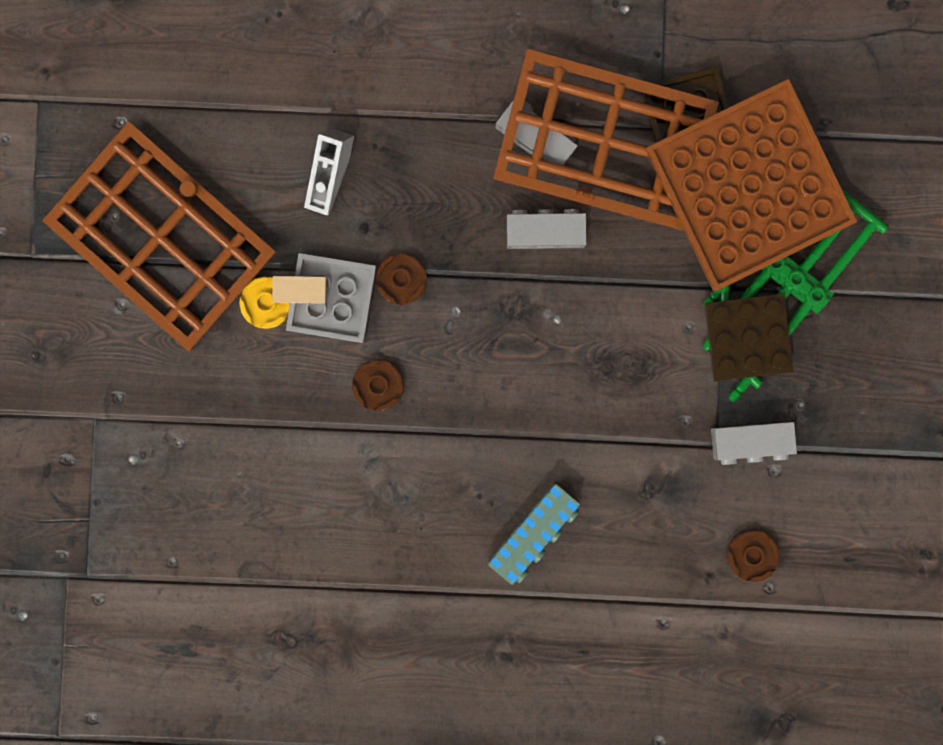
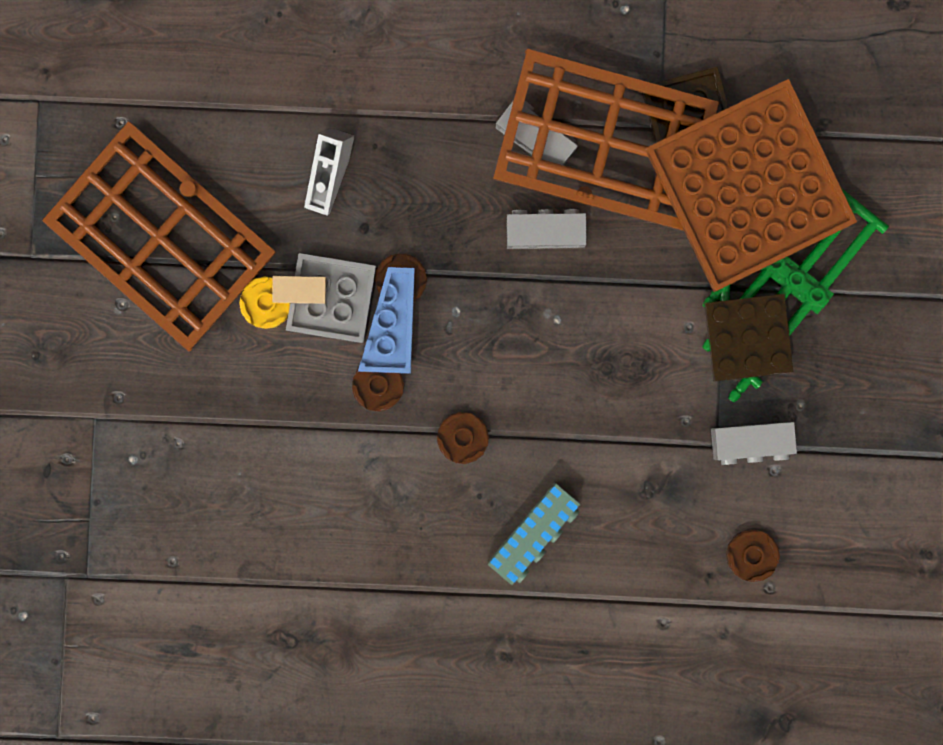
(390, 335): none -> medium blue wing
(462, 438): none -> reddish brown tile

